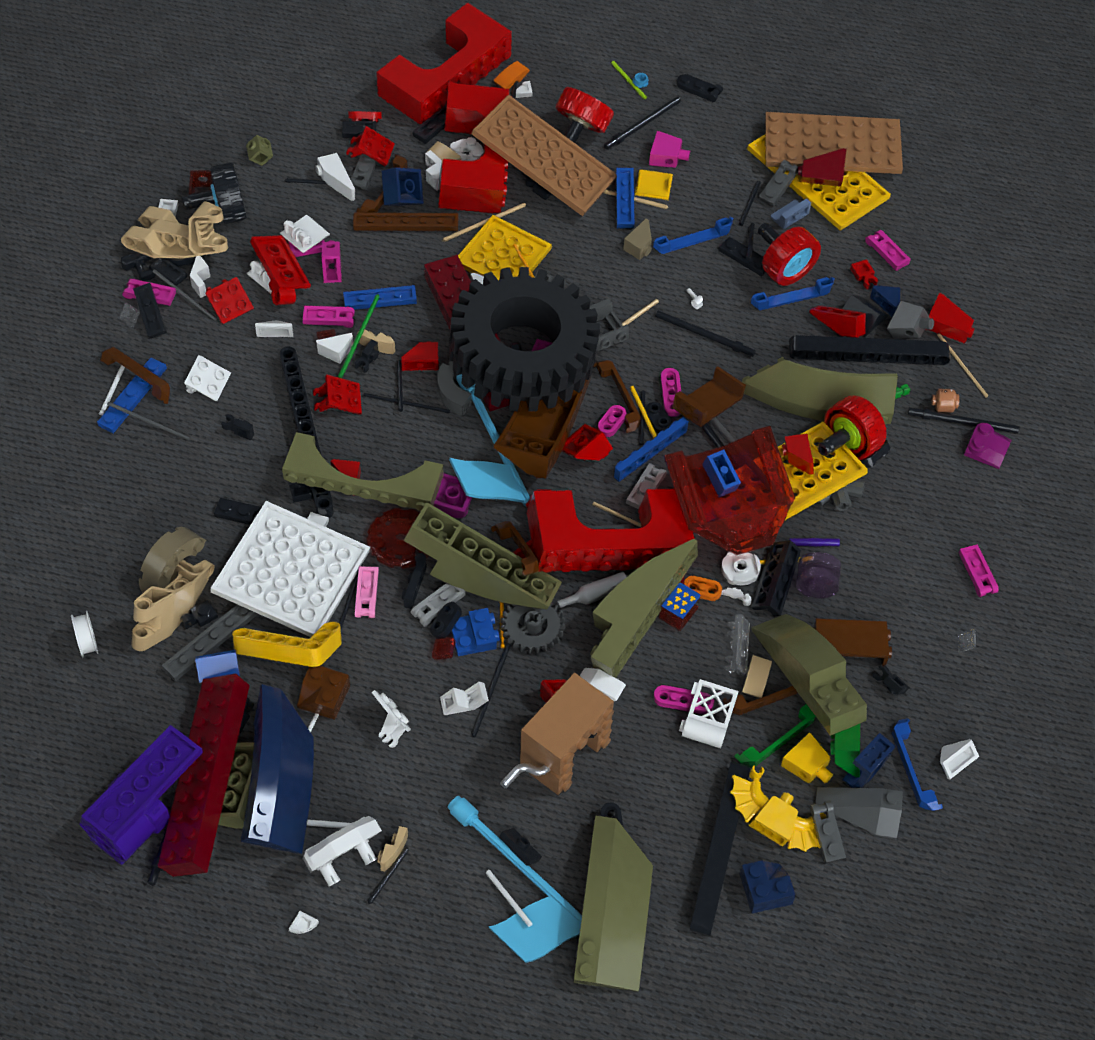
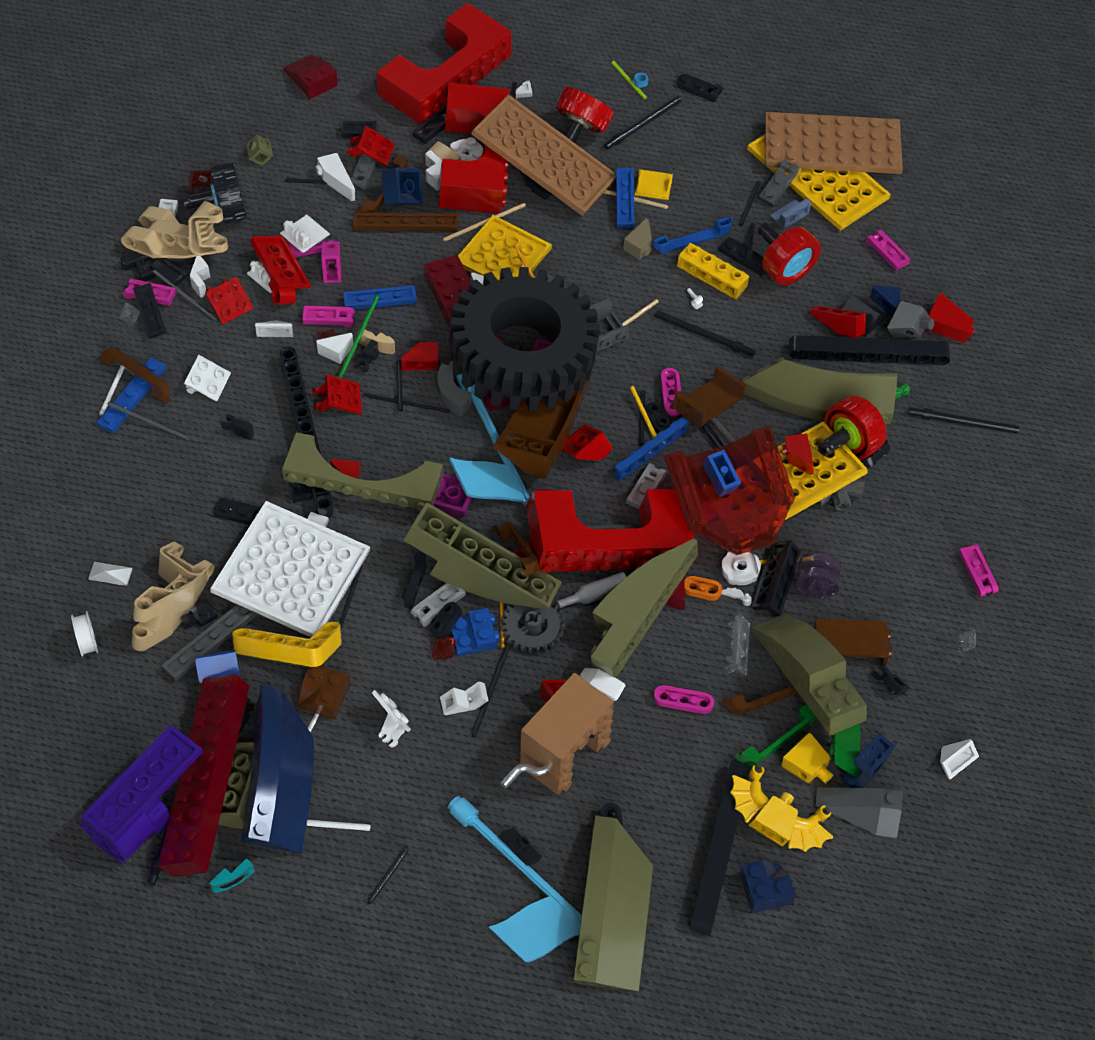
(110, 573): none -> white slope
(166, 555): dark tan brick -> none
(227, 880): none -> teal slope
(303, 923): white tile -> none
(312, 75): none -> dark red slope
(351, 836): white brick -> none
(359, 115): red plate -> none
(366, 591): bright pink plate -> none
(389, 541): clear red plate -> none
(391, 852): tan slope -> none
(509, 898): white axle -> none
(511, 74): orange slope -> none
(607, 368): reddish brown piece -> none
(611, 422): dark pink plate -> none
(617, 514): tan piece -> none
(667, 151): dark pink torso -> none
(679, 606): piece -> none
(700, 727): white piece -> none
(713, 271): none -> yellow brick
(757, 676): tan slope -> none
(815, 542): dark purple piece -> none
(821, 288): blue piece -> none
(824, 169): dark red slope -> none
(827, 832): dark grey plate -> none
(863, 271): red plate -> none
(925, 799): blue piece -> none
(945, 400): nougat head -> none
(964, 368): tan piece -> none
(987, 445): magenta slope -> none

